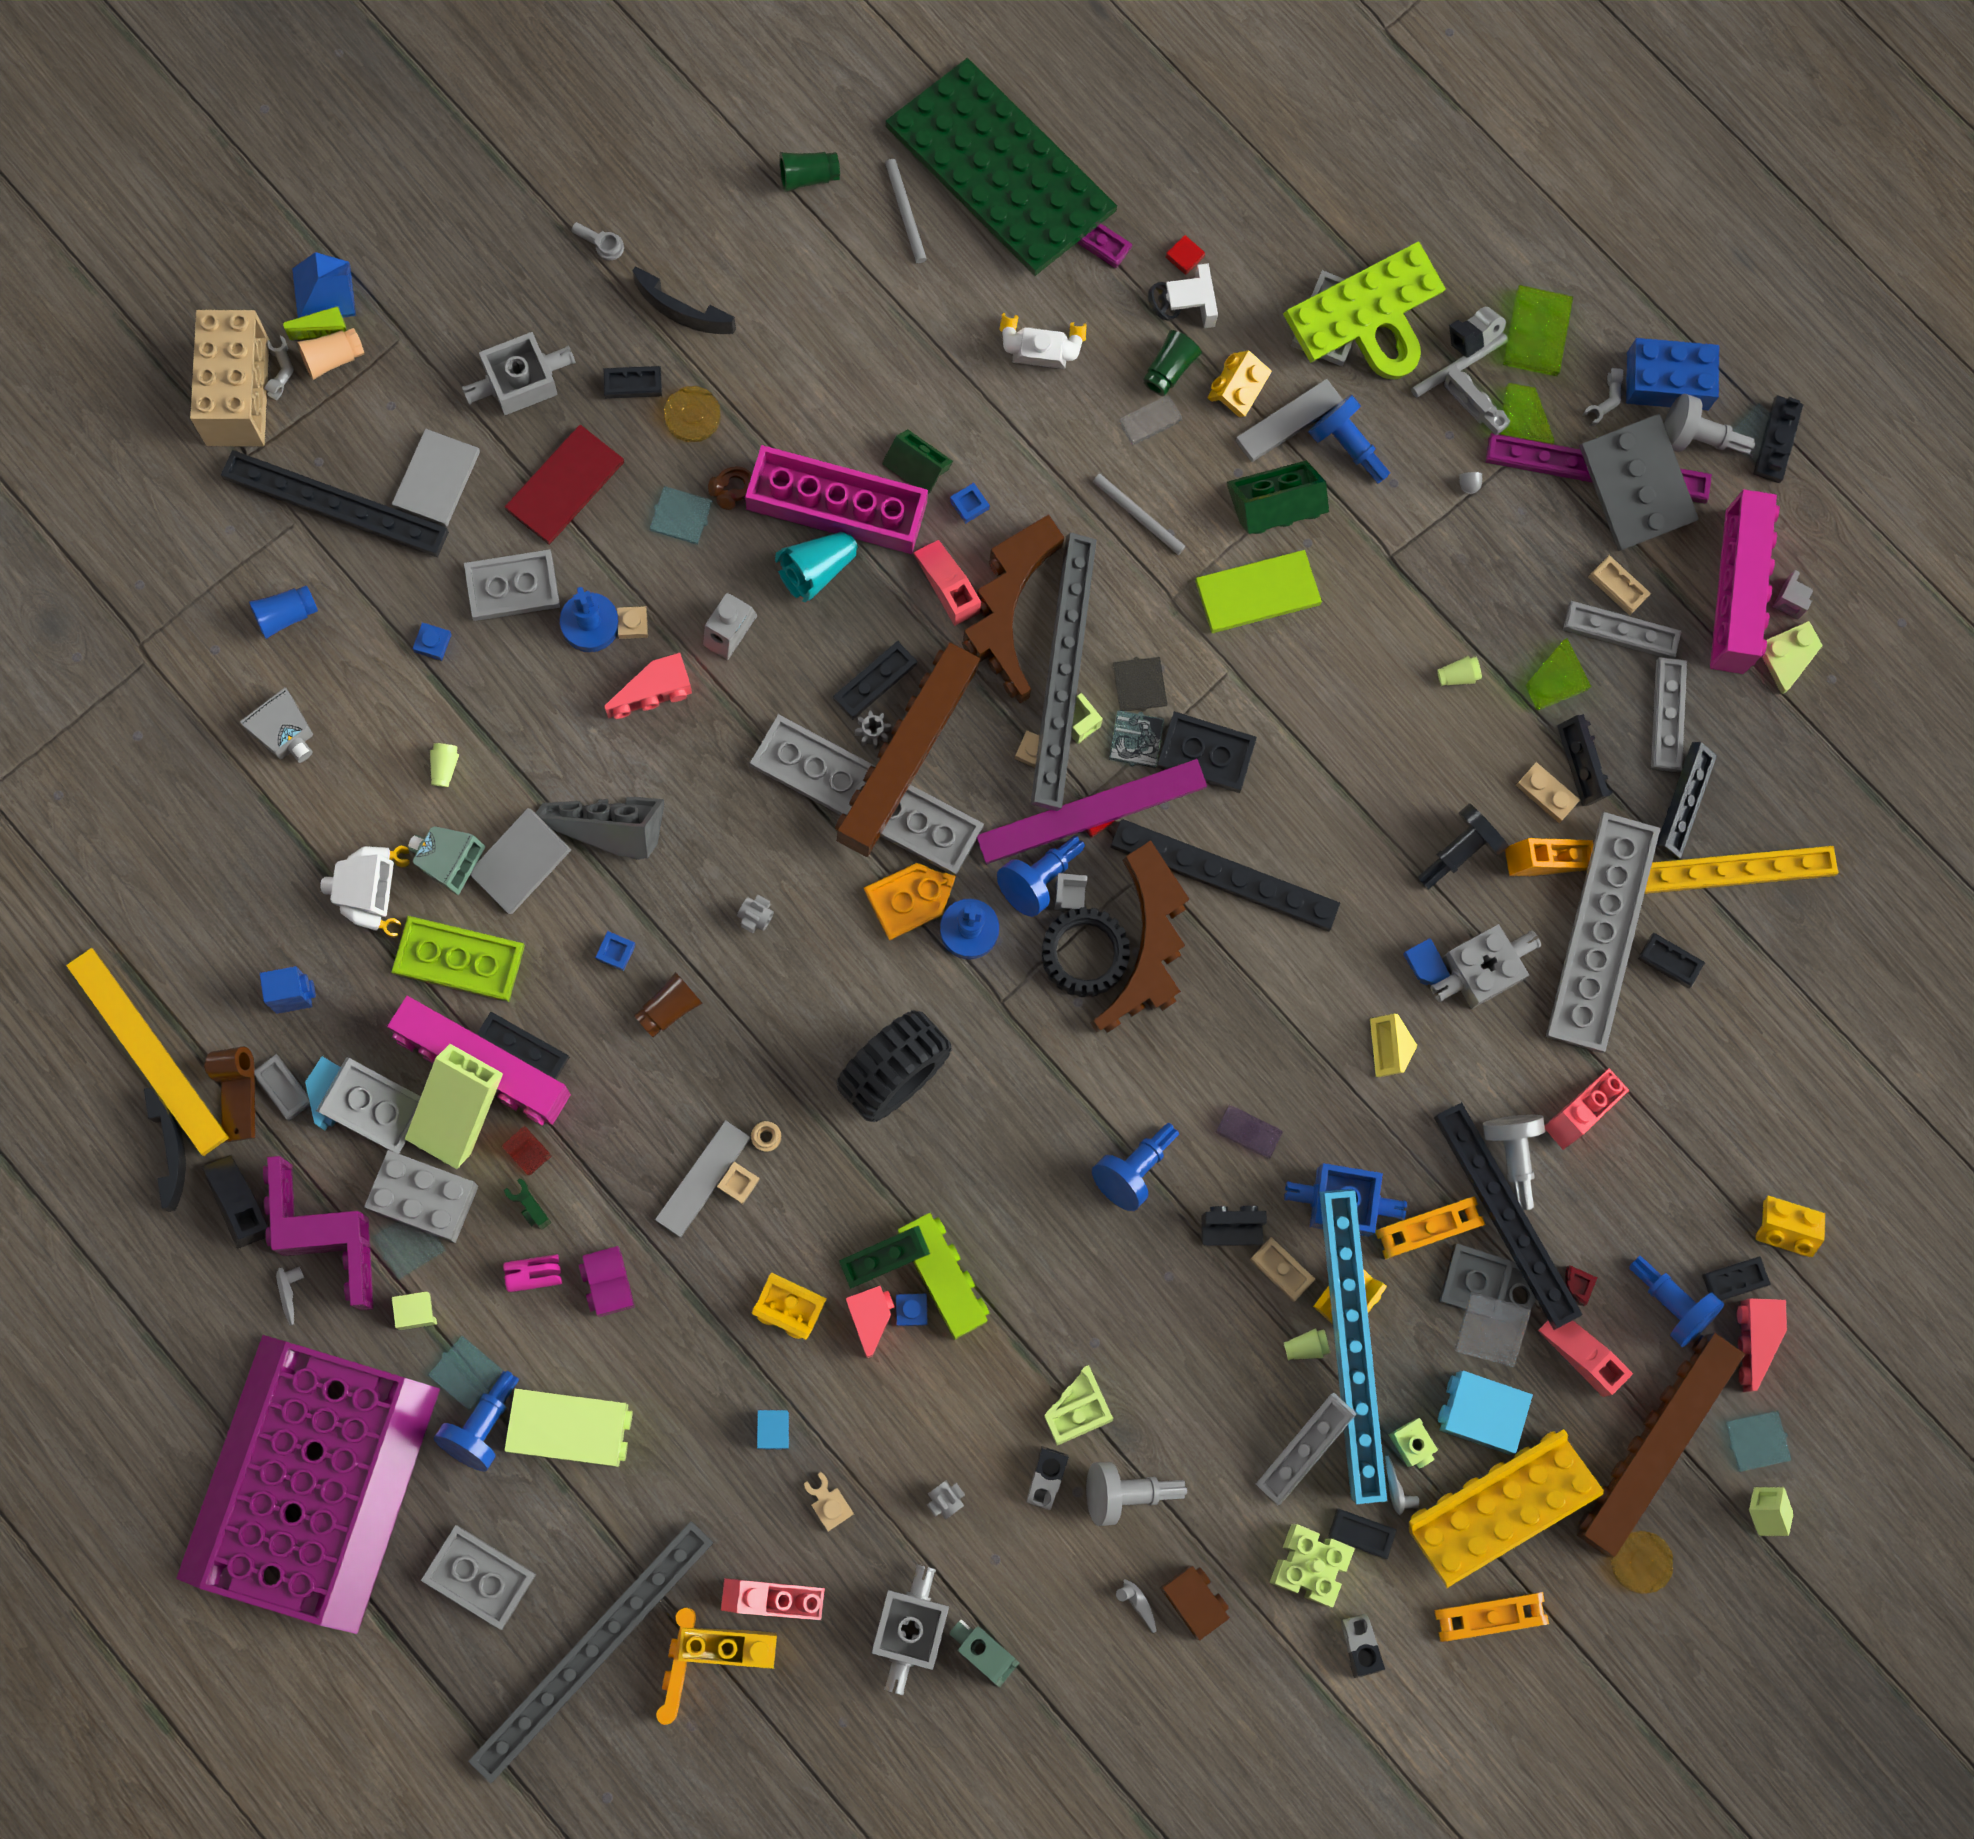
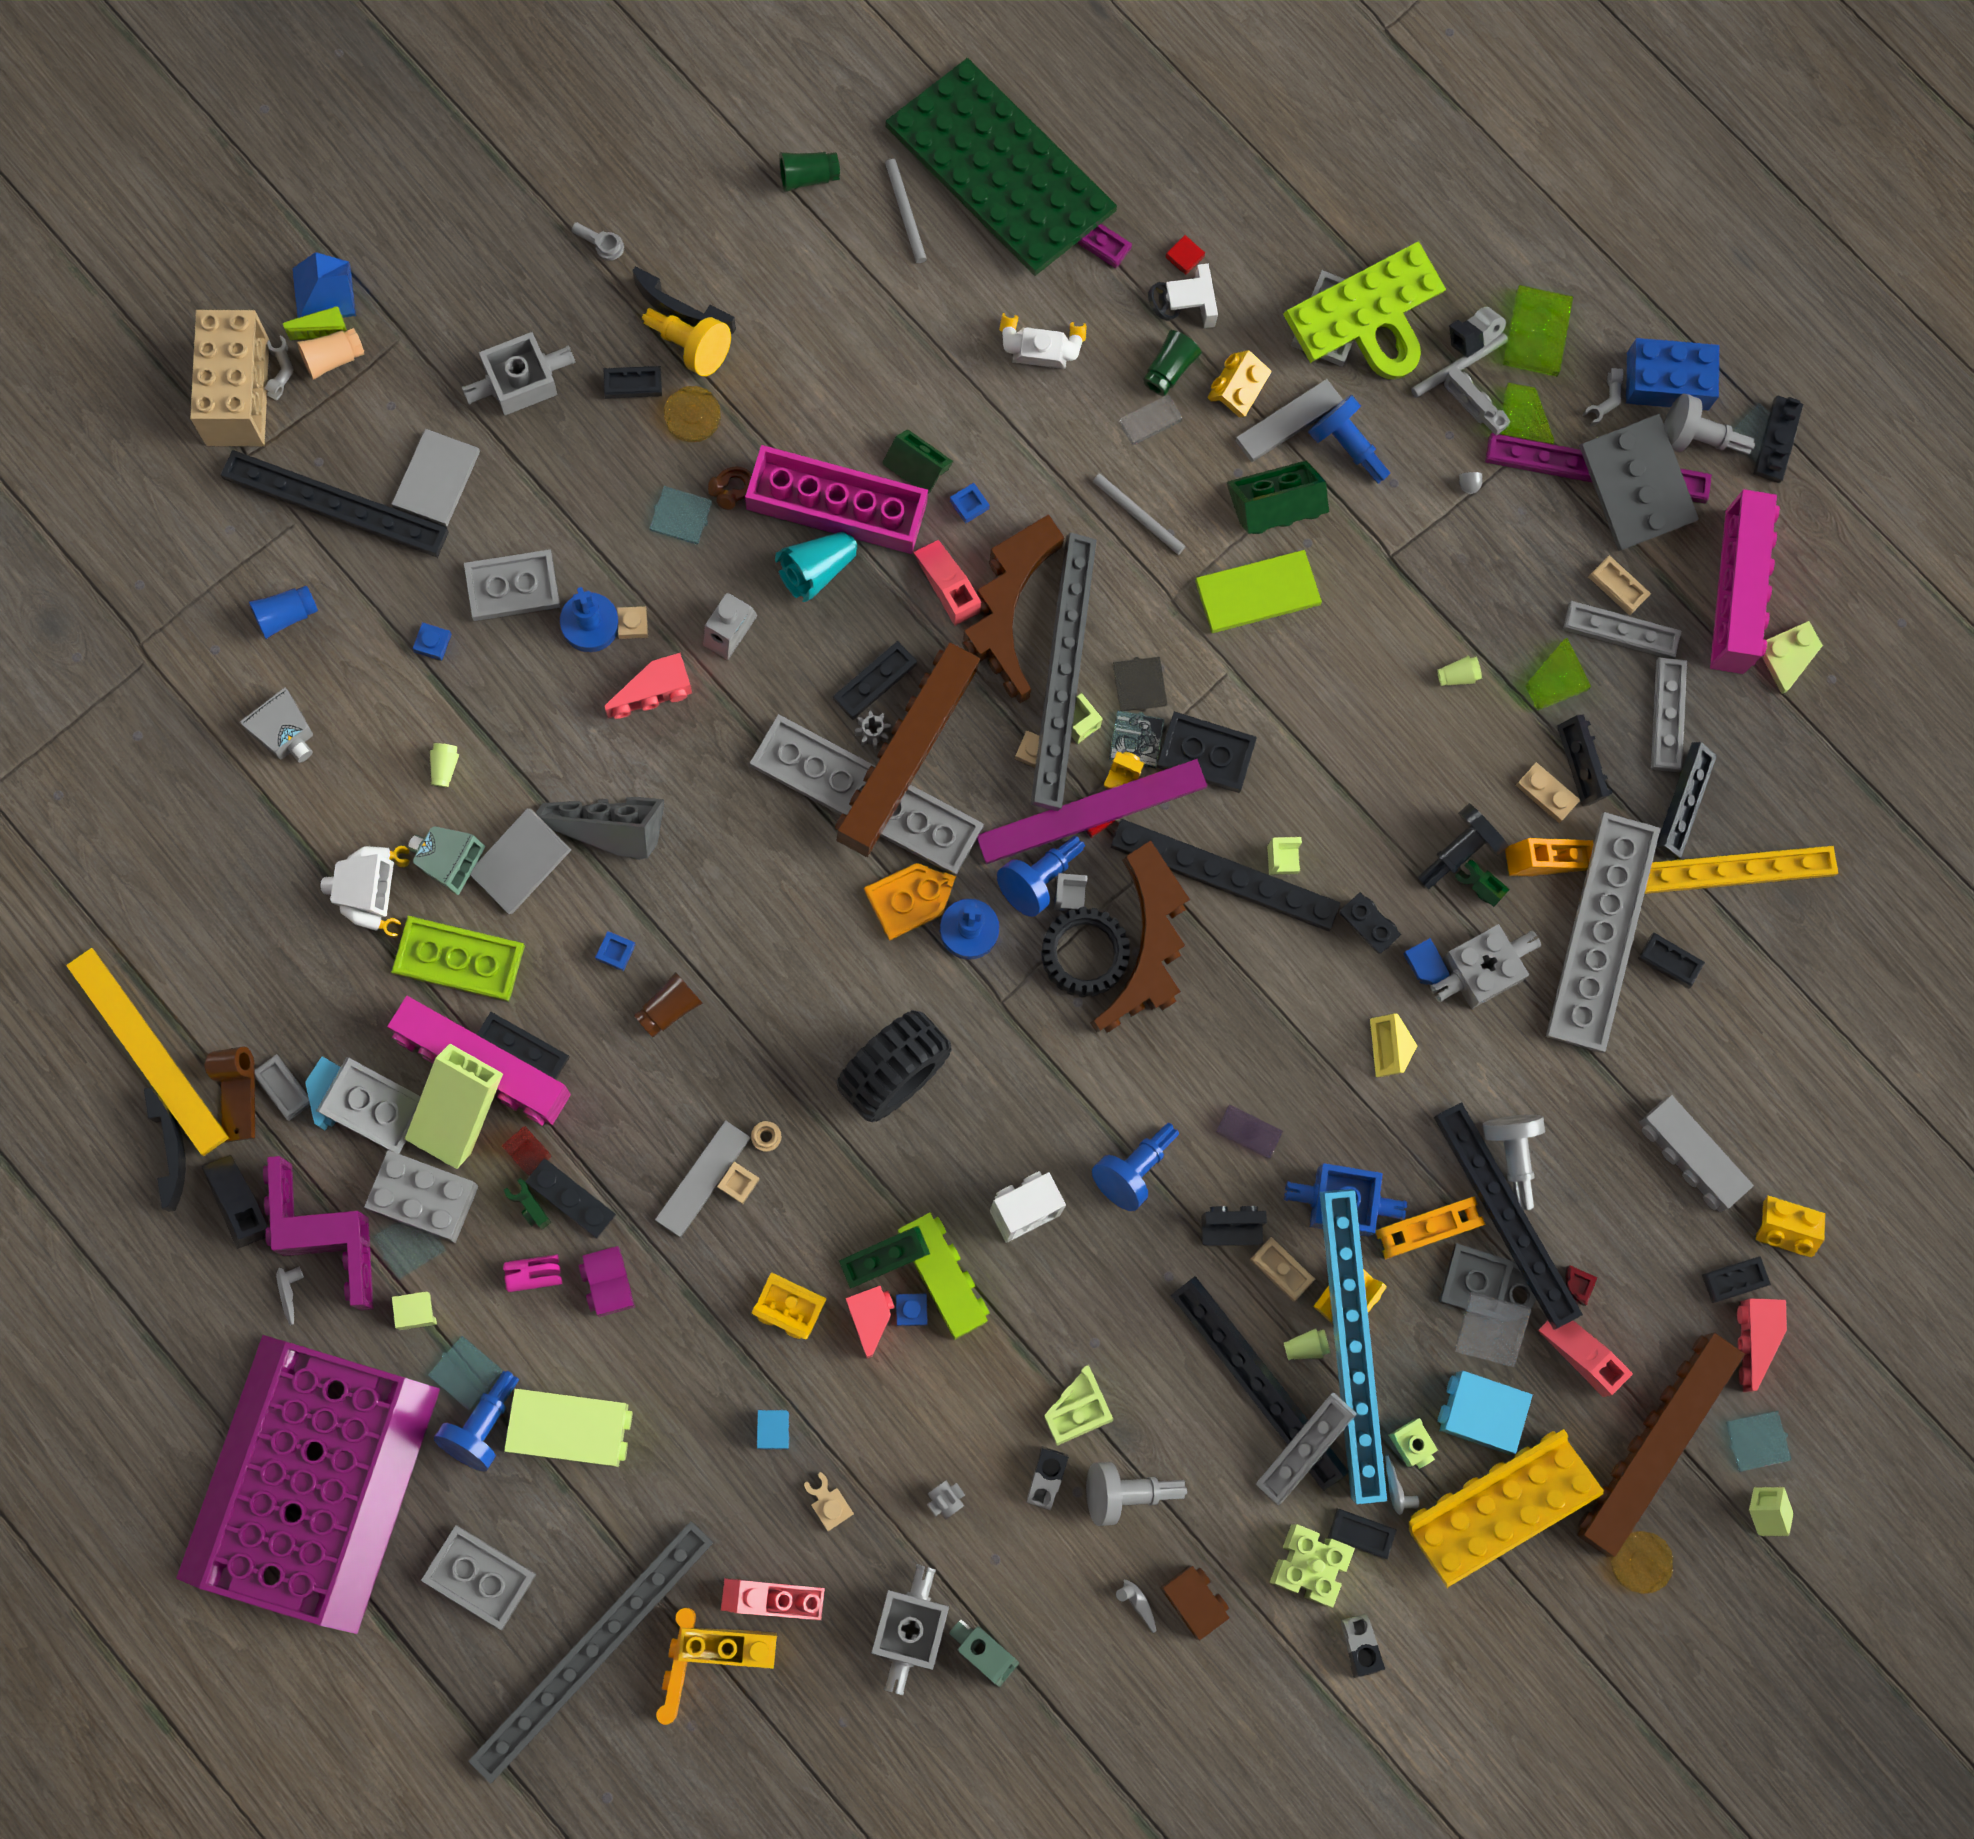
(287, 990): blue brick -> none
(564, 484): dark red tile -> none
(570, 1198): none -> black plate
(703, 345): none -> yellow piece
(755, 914): light grey gear -> none
(1027, 1206): none -> white brick
(1124, 769): none -> yellow bracket
(1252, 1374): none -> black plate
(1284, 855): none -> yellowish green panel
(1370, 923): none -> black bracket
(1485, 884): none -> dark green plate
(1491, 1617): light orange plate -> none
(1586, 1109): coral slope -> none
(1693, 1316): blue piece -> none
(1695, 1154): none -> light grey brick
(1793, 597): light grey panel -> none

